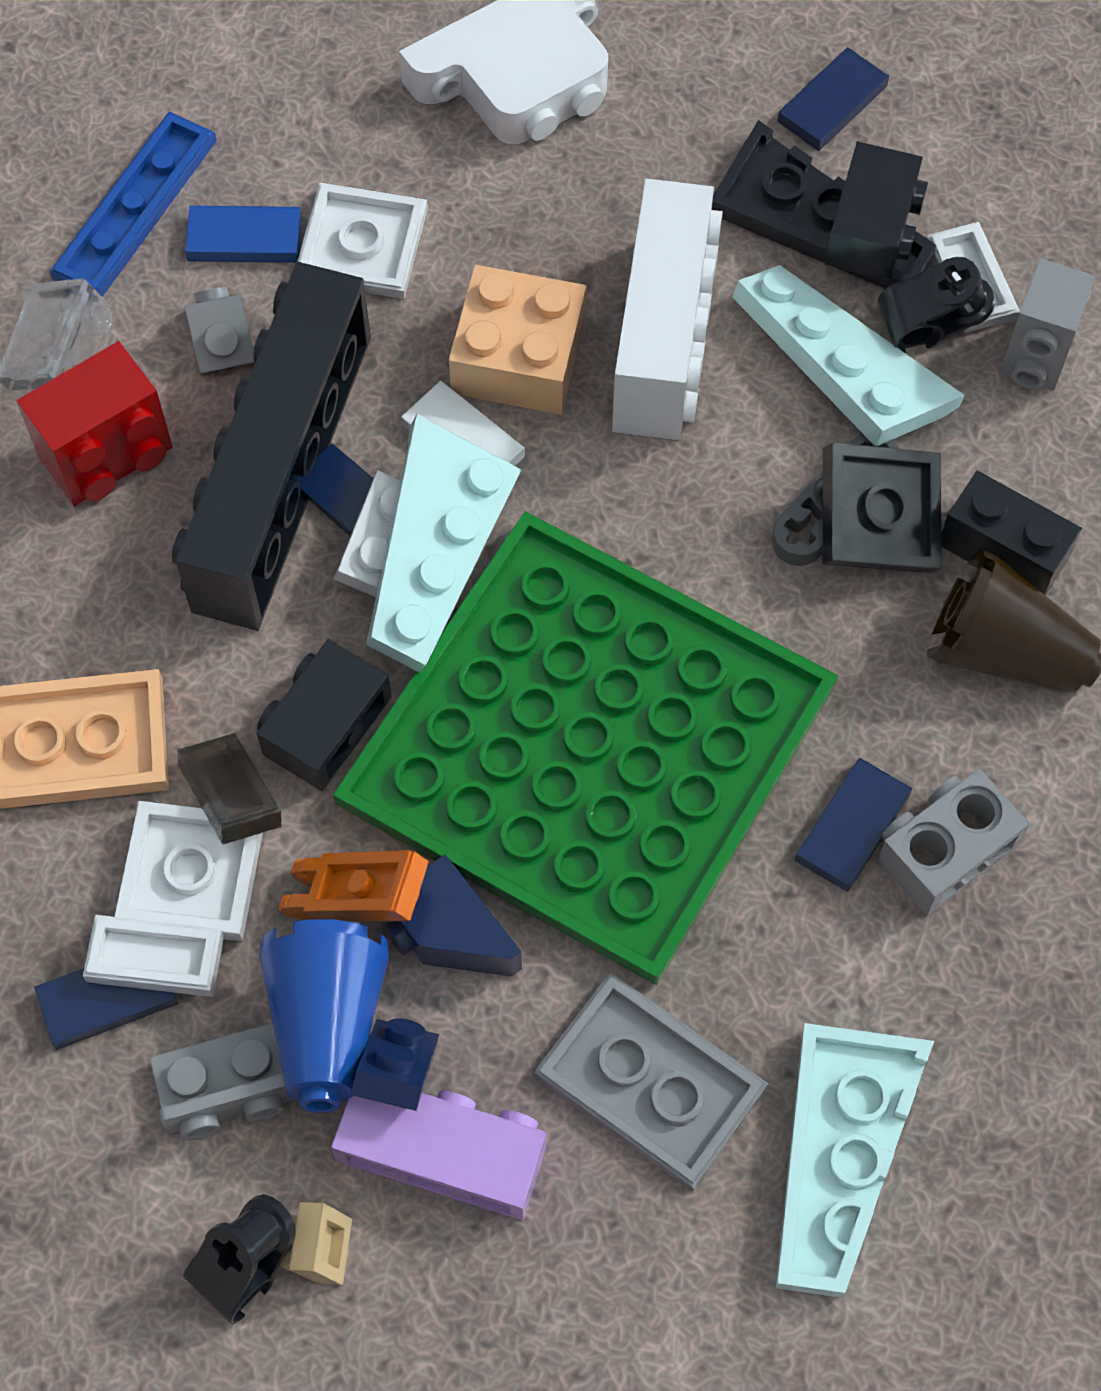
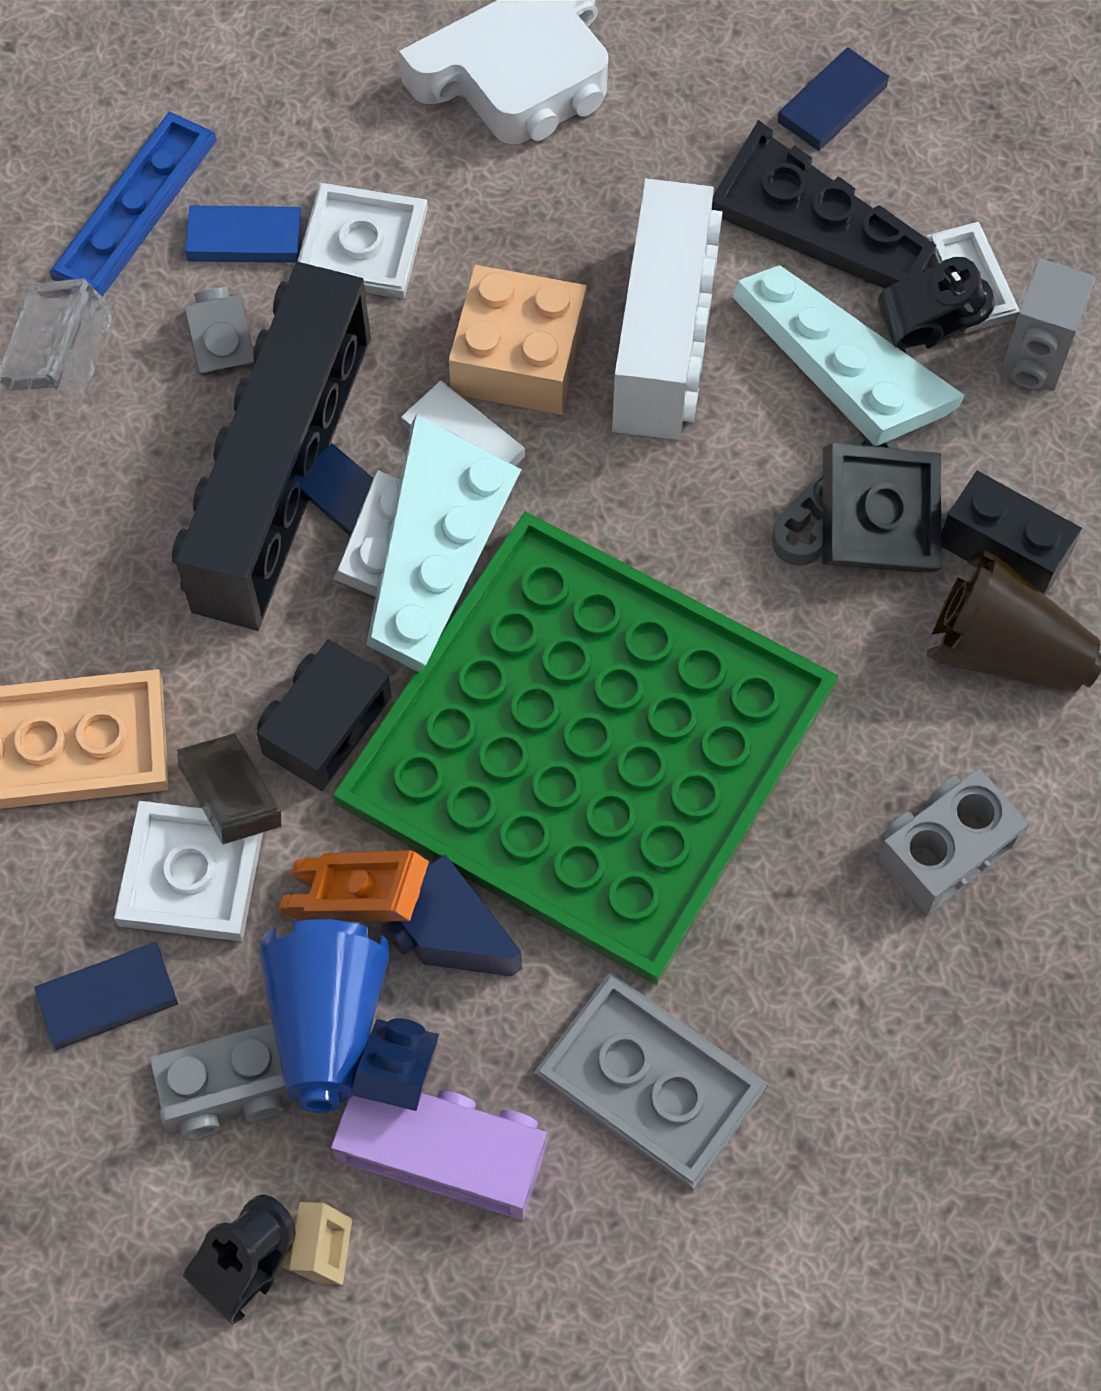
(96, 424): red brick -> none
(153, 955): white tile -> none
(844, 1134): light aqua wing -> none
(853, 824): dark blue tile -> none
(874, 211): black brick -> none

